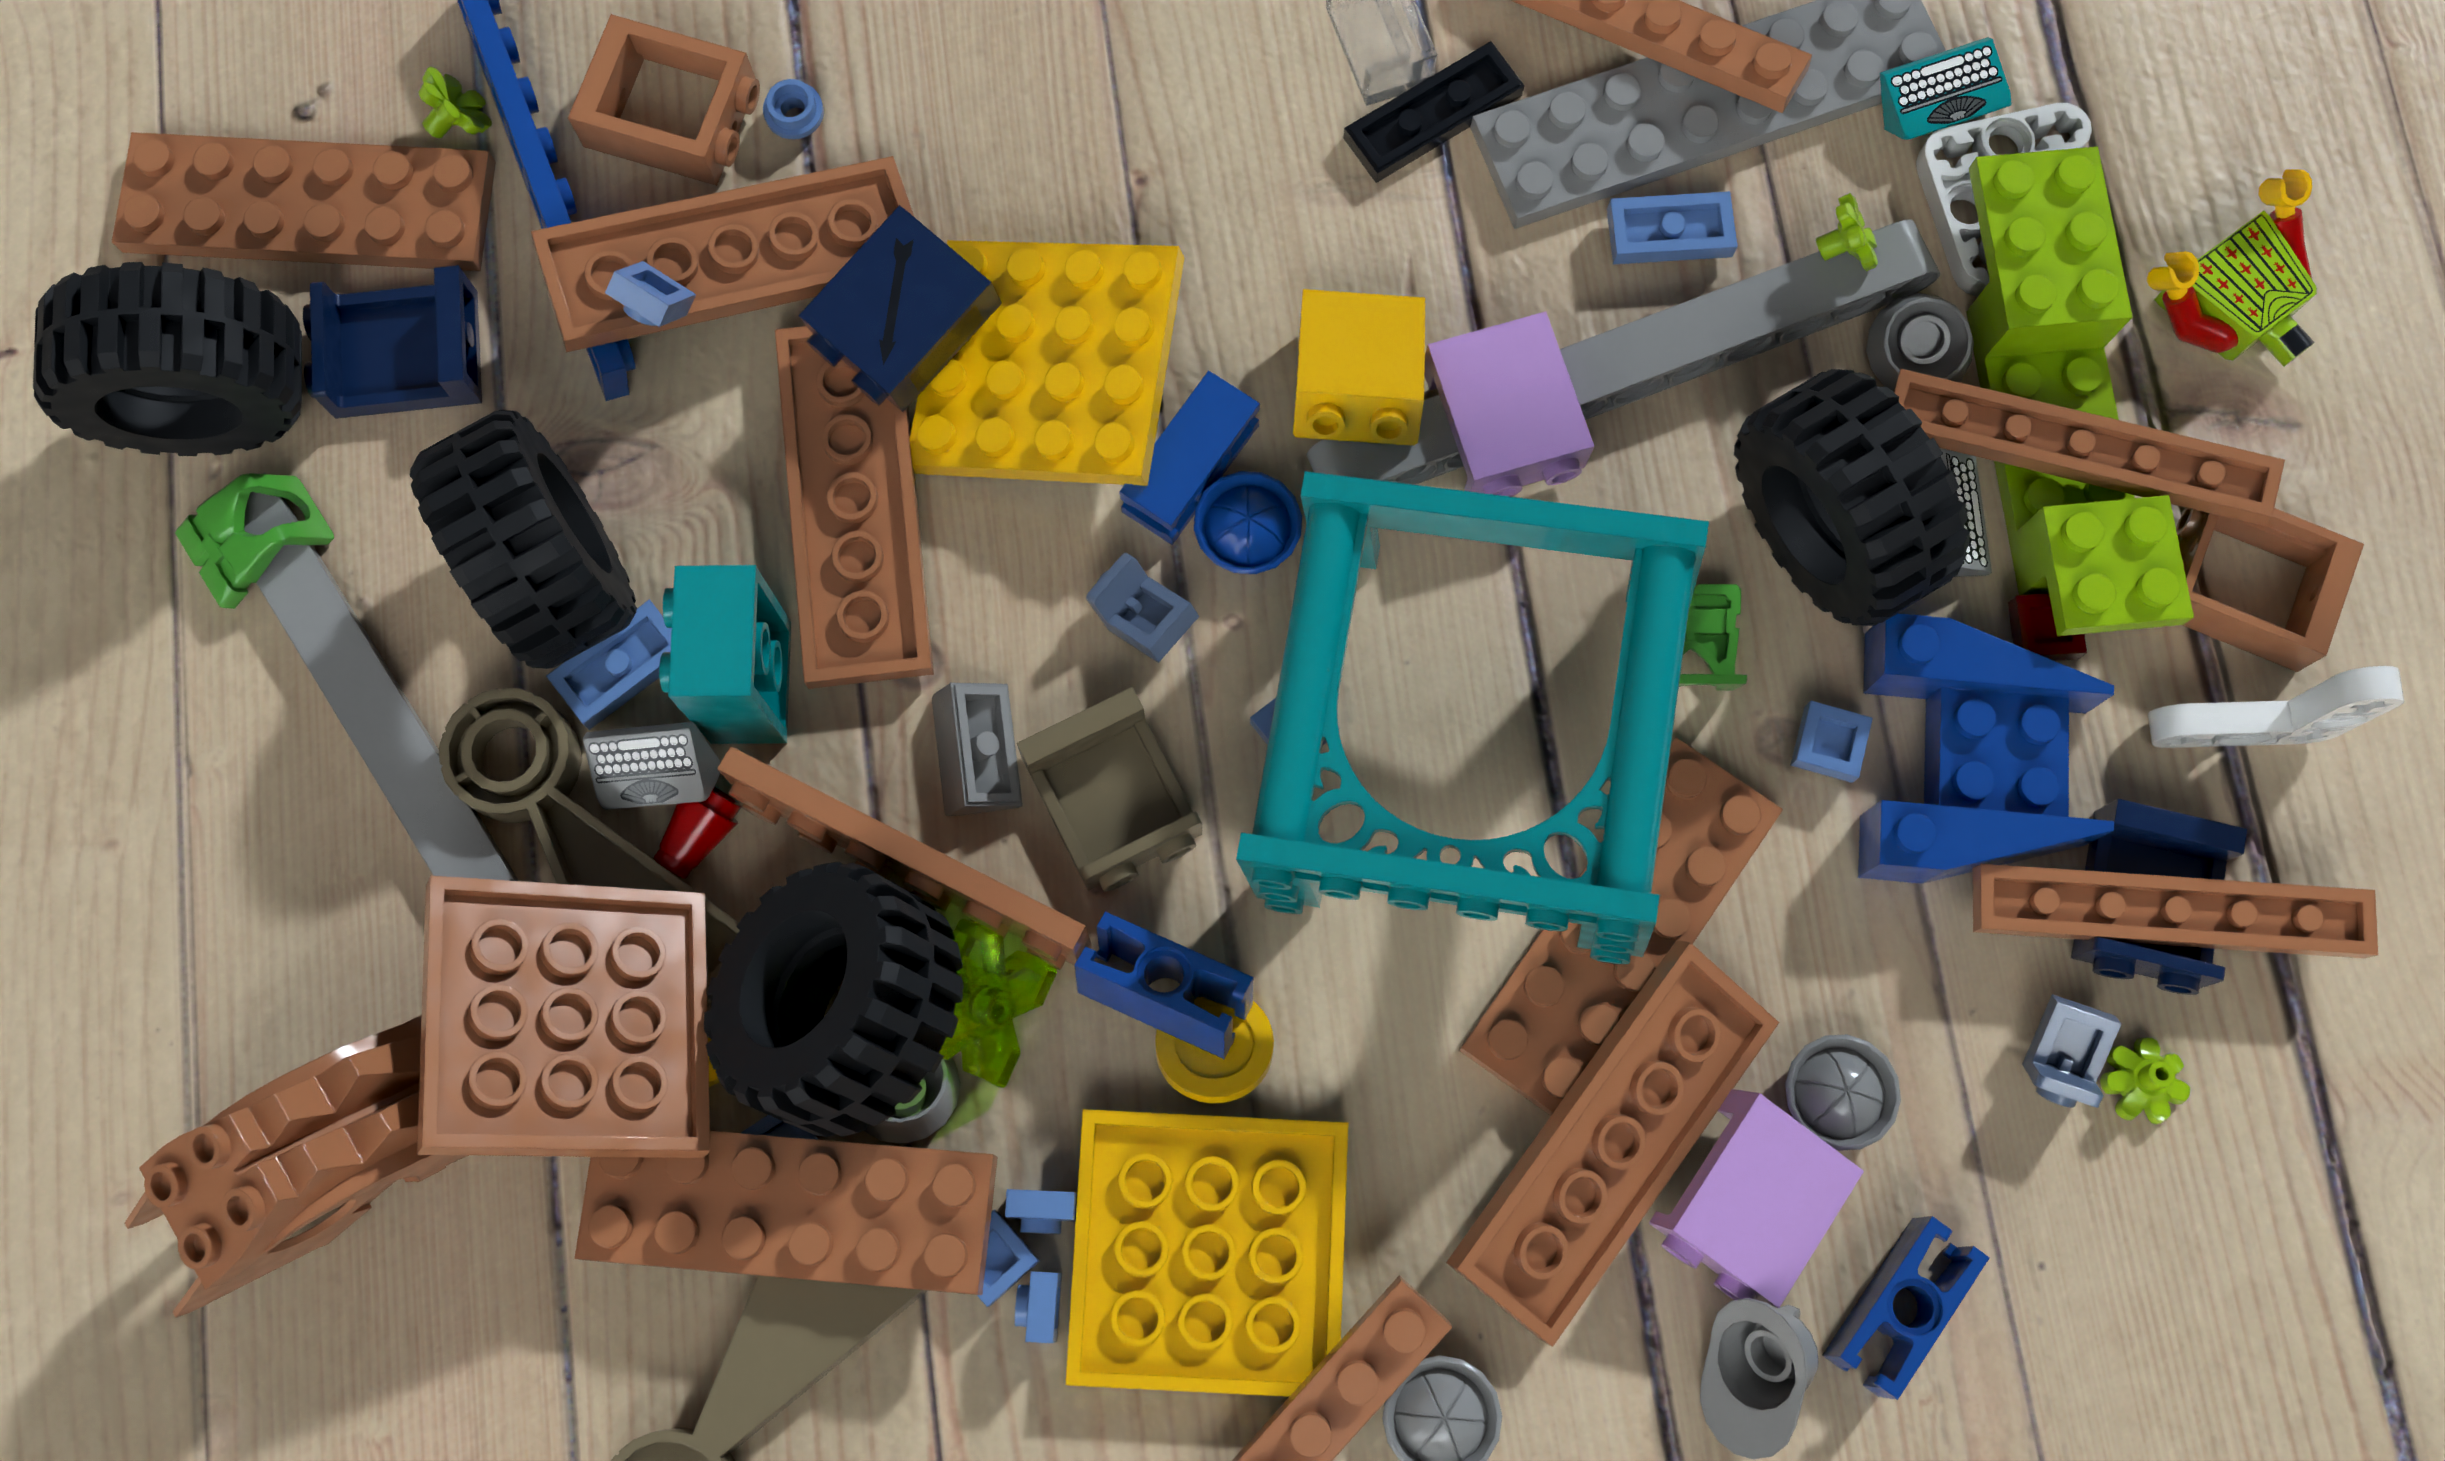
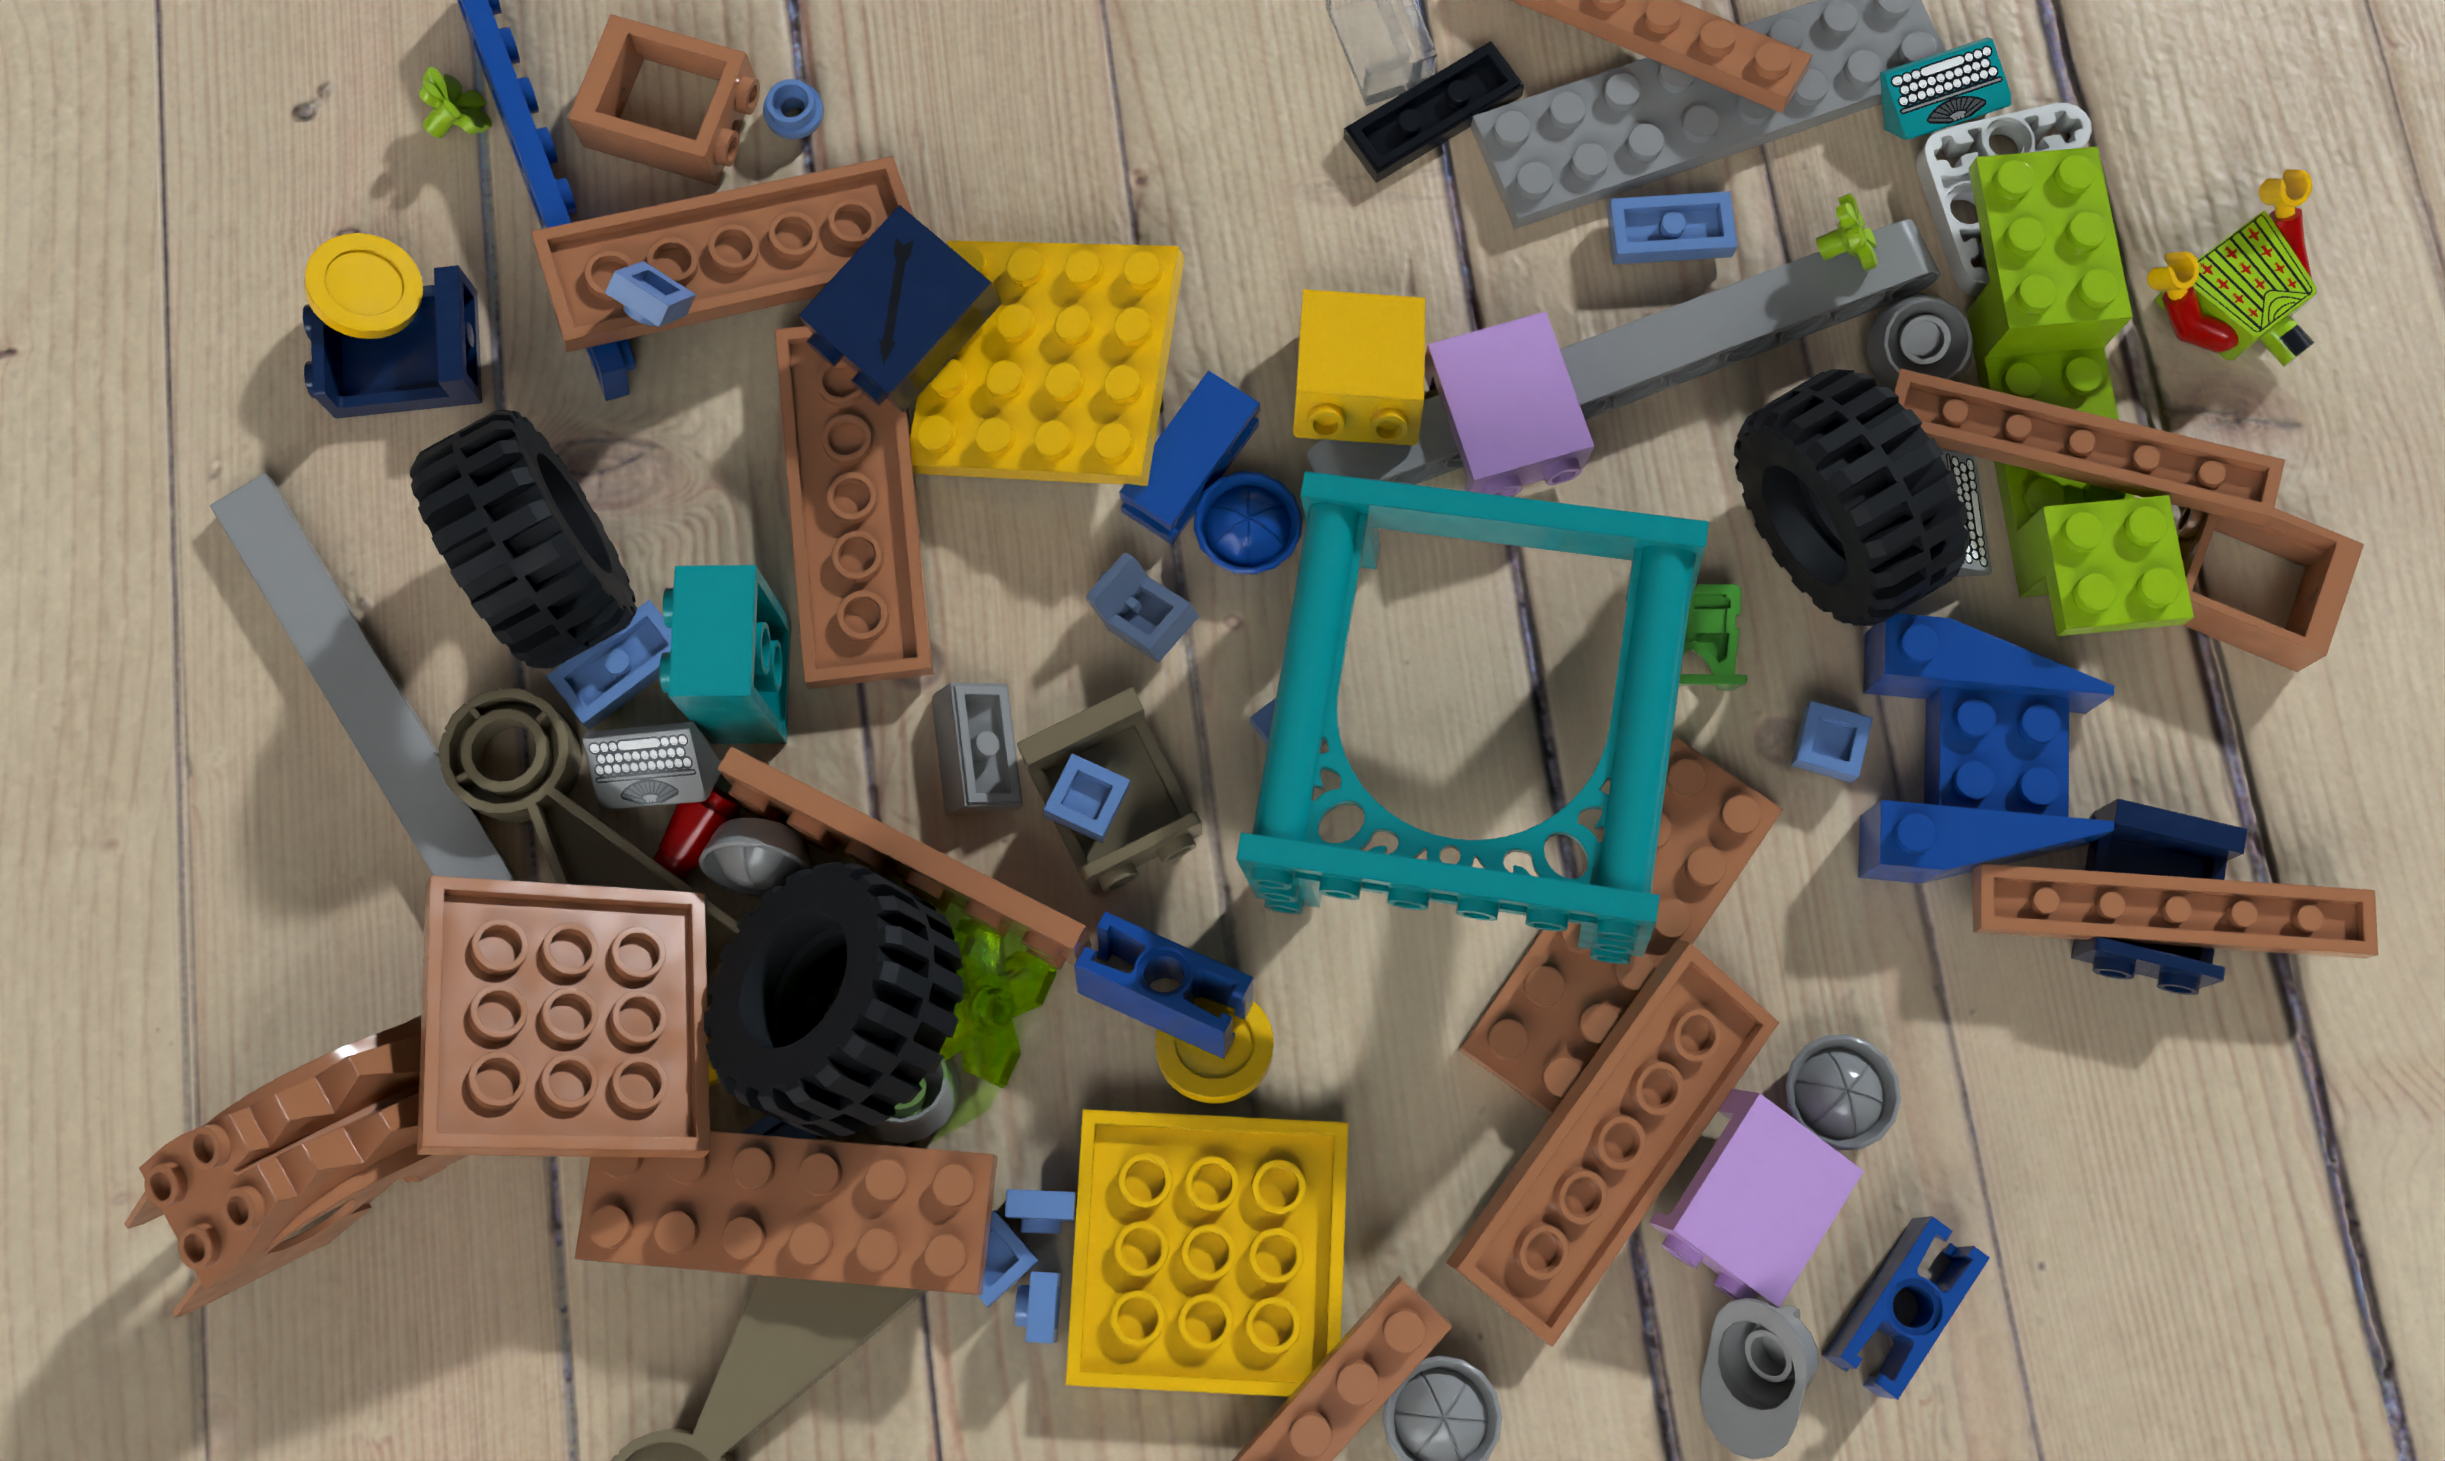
(167, 359): black tyre -> none
(237, 558): bright green piece -> none
(304, 201): nougat plate -> none
(363, 285): none -> yellow piece
(754, 855): none -> light grey hat
(1086, 798): none -> medium blue plate
(2035, 629): dark red plate -> none
(2070, 1052): sand blue bracket -> none
(2144, 1081): lime plant -> none
(2308, 718): white beam -> none

